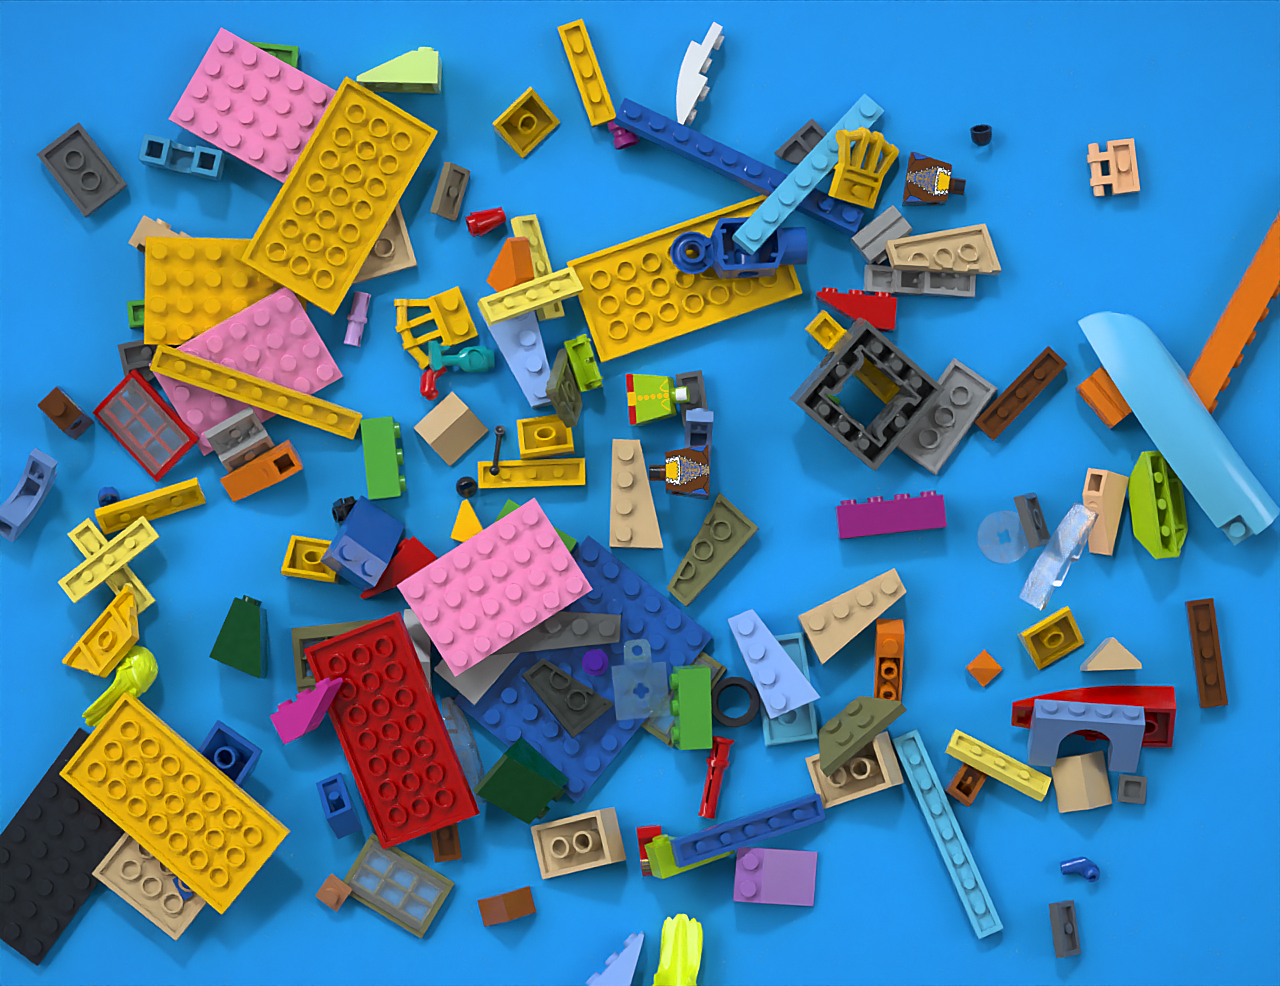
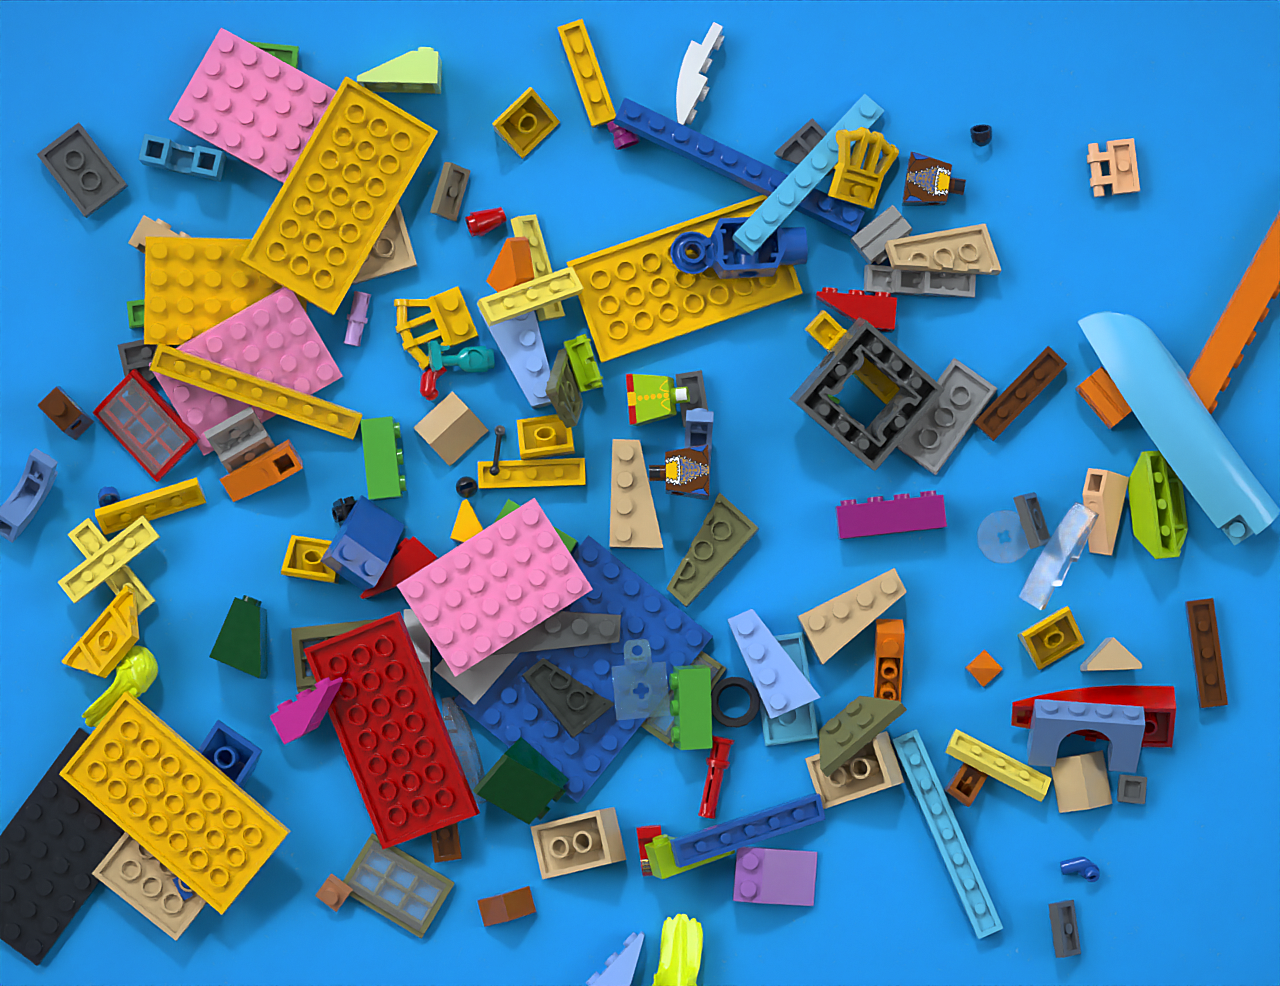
(339, 806): blue slope -> none
(595, 662): dark purple plate -> none

